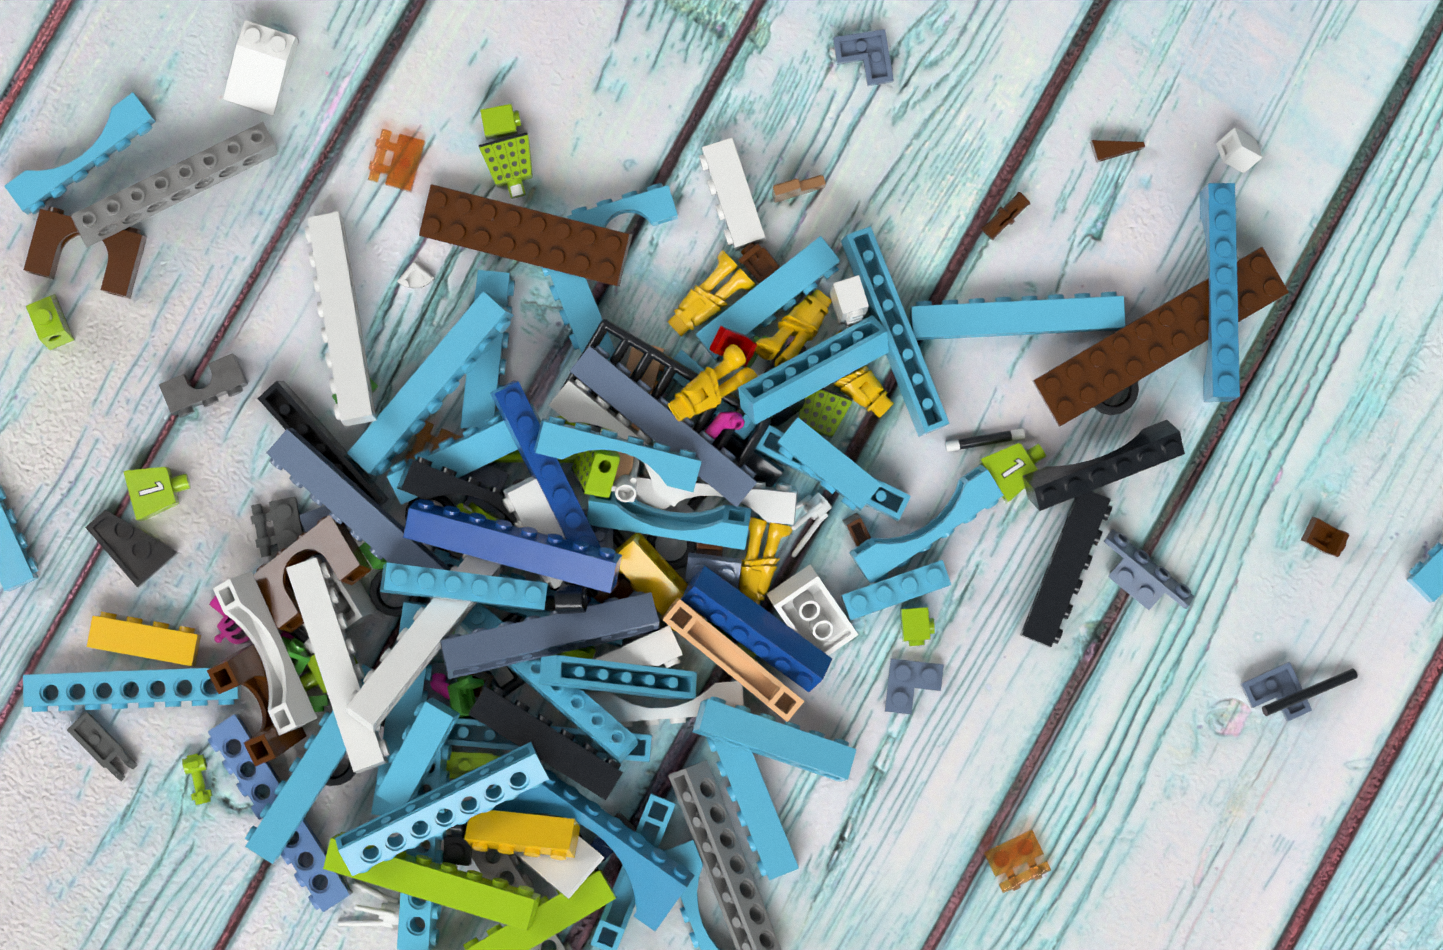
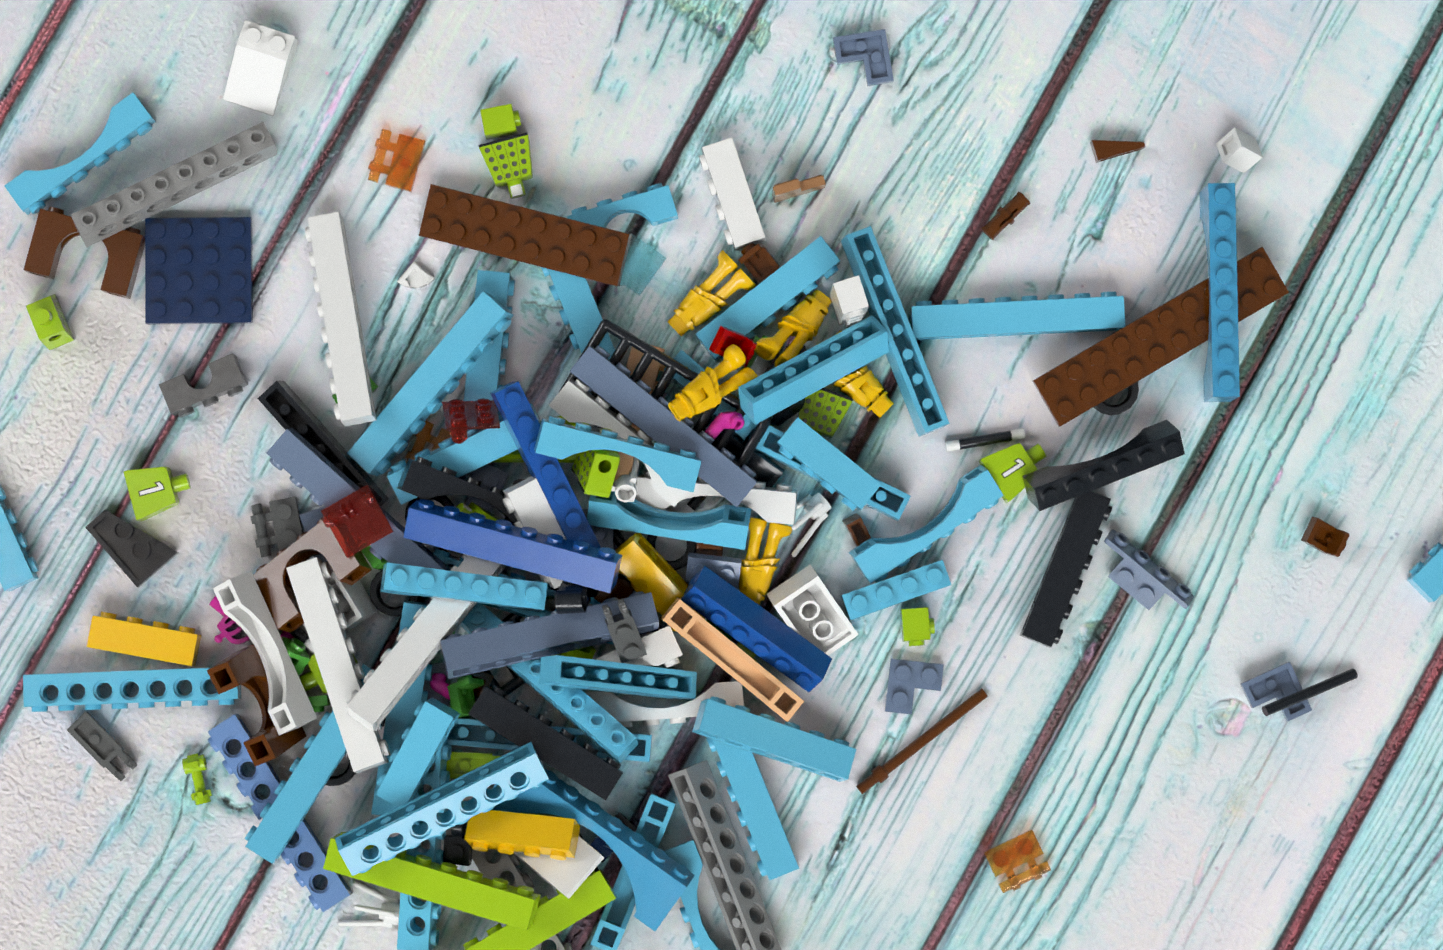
(198, 270): none -> dark blue plate
(356, 521): none -> clear red hinge
(466, 415): none -> clear red hinge
(624, 633): none -> dark grey hinge
(640, 265): none -> clear light blue piece
(881, 773): none -> reddish brown bar

